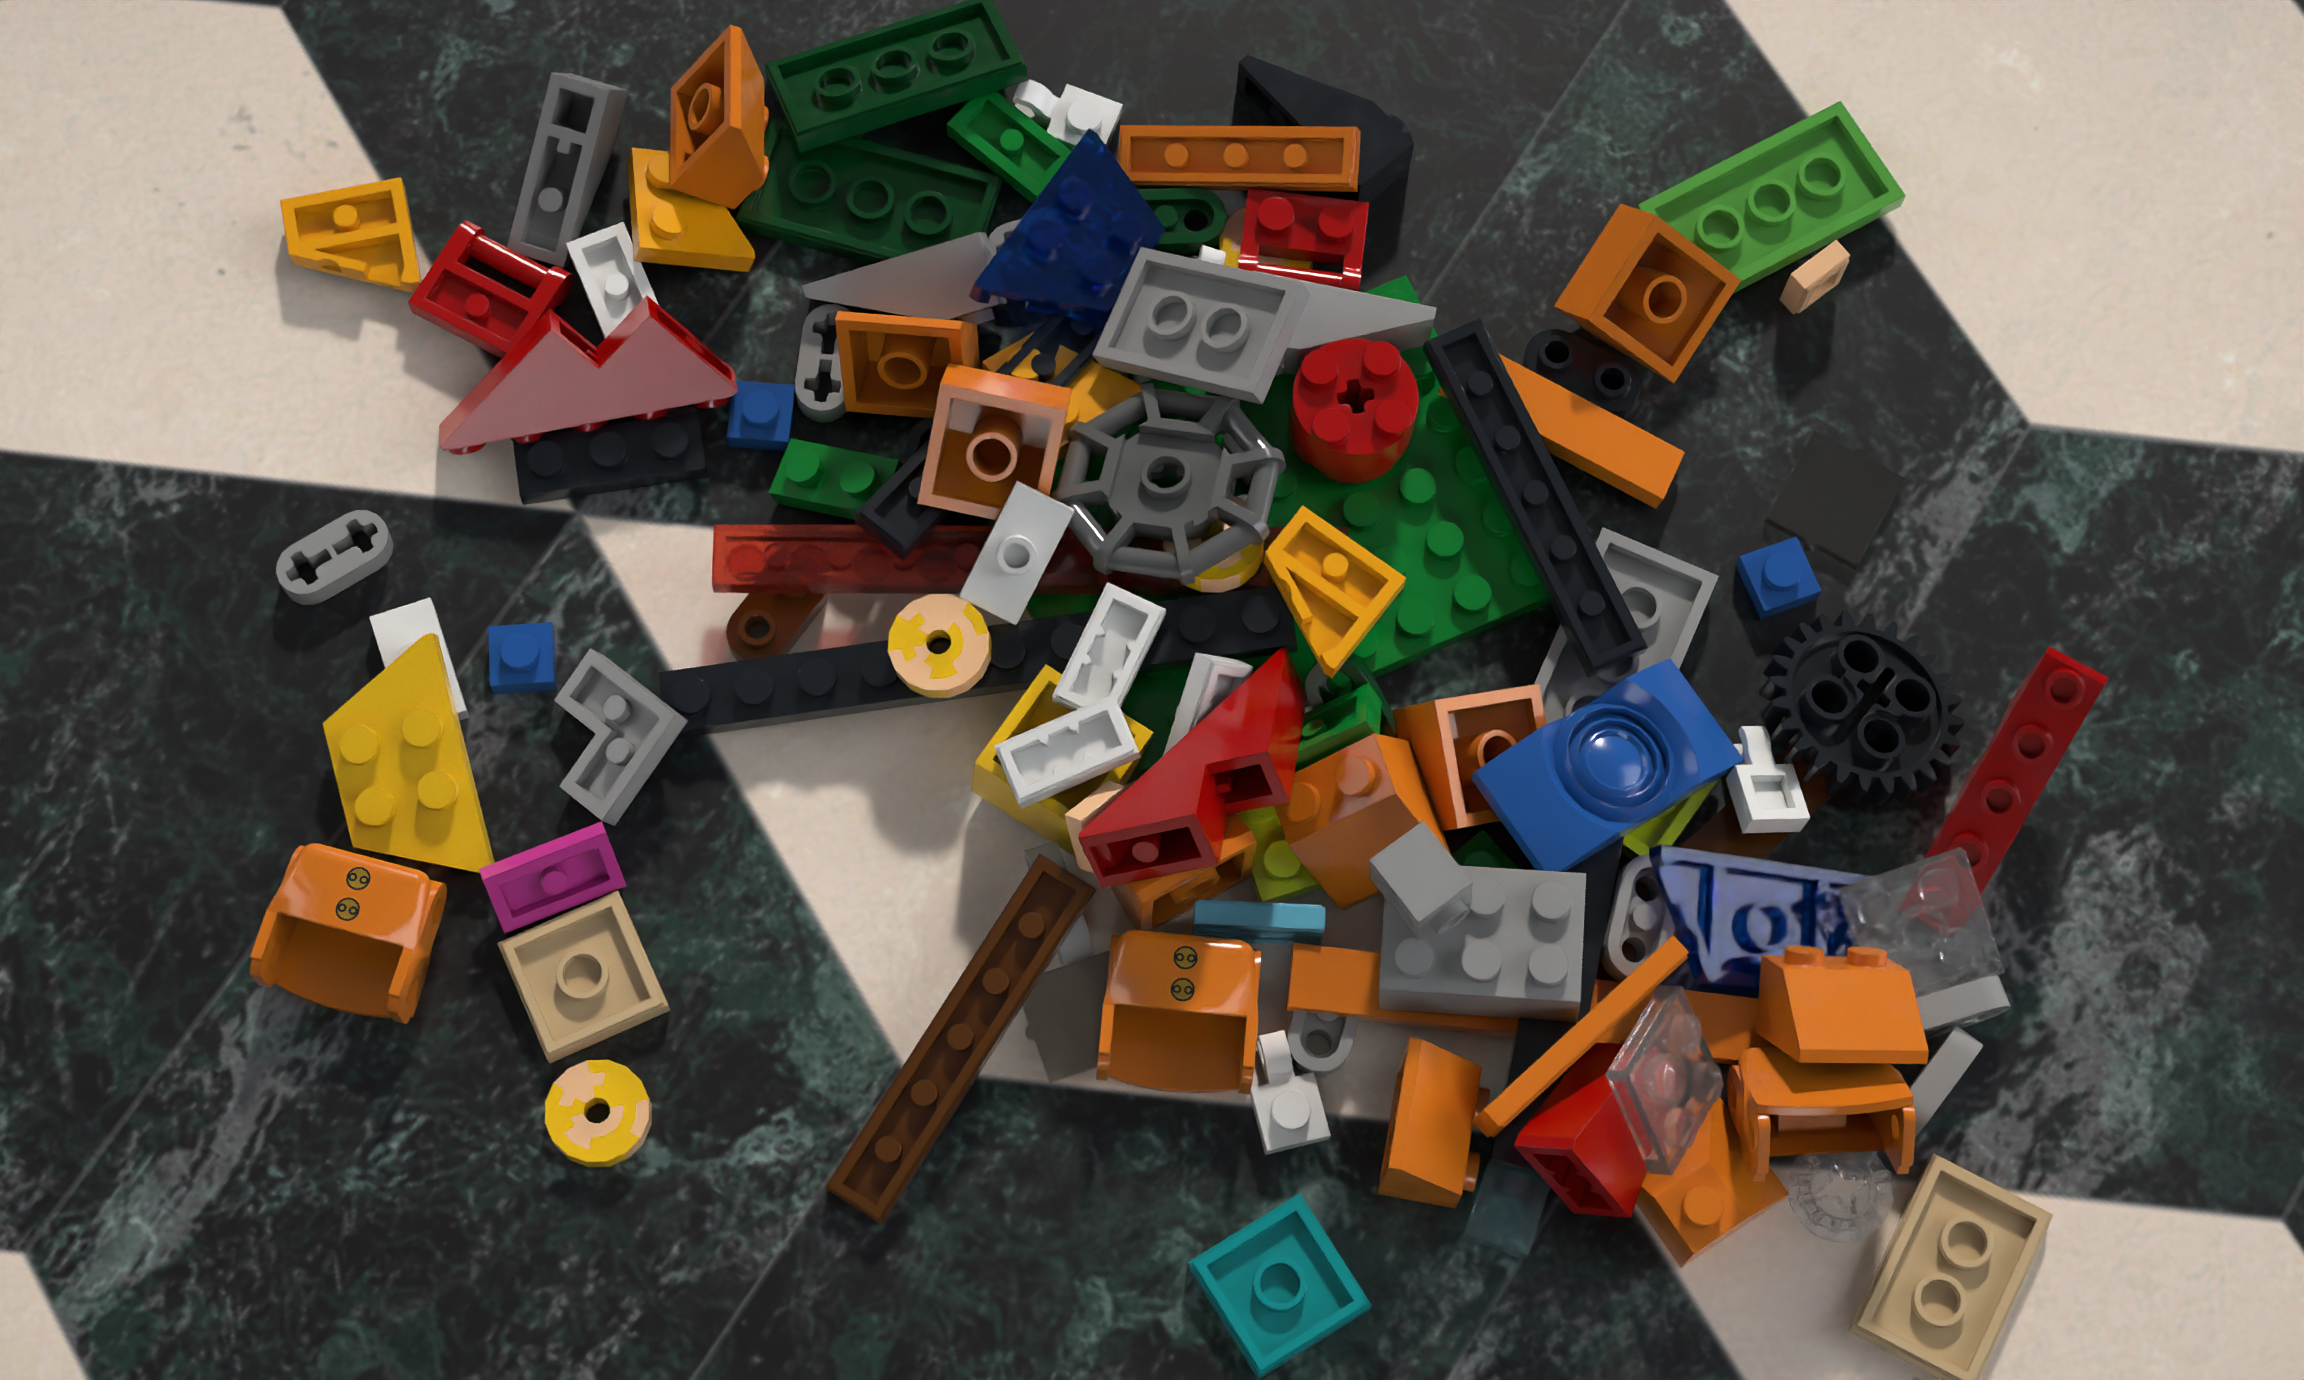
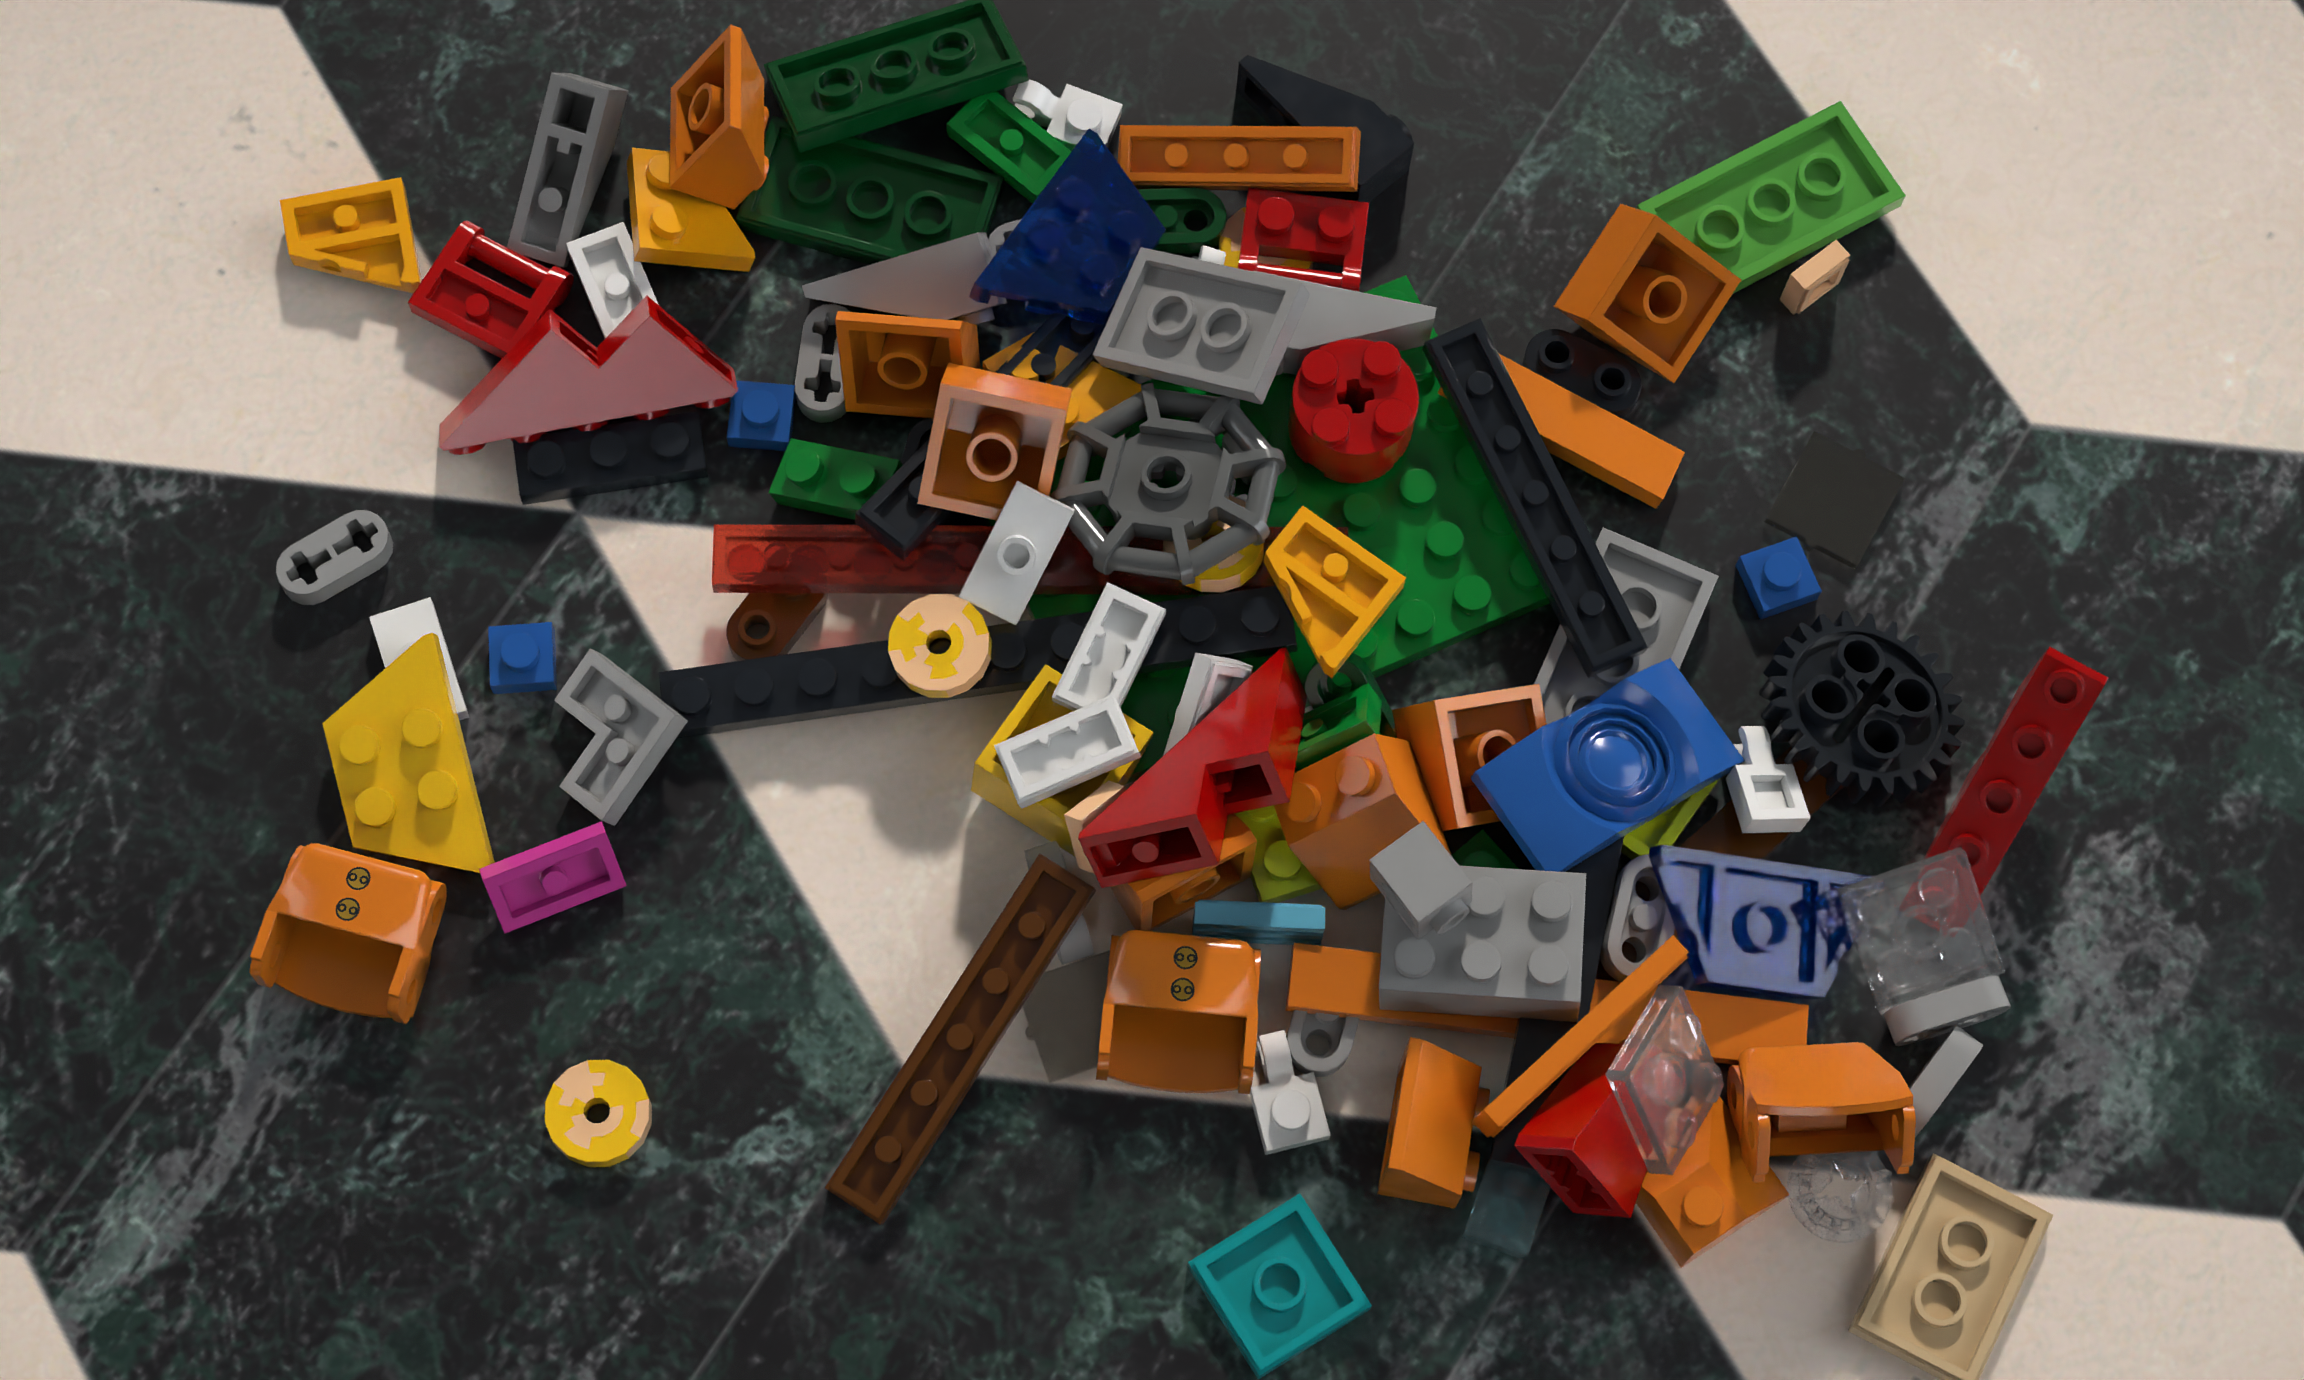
(583, 977): tan tile -> none
(1840, 1007): orange slope -> none

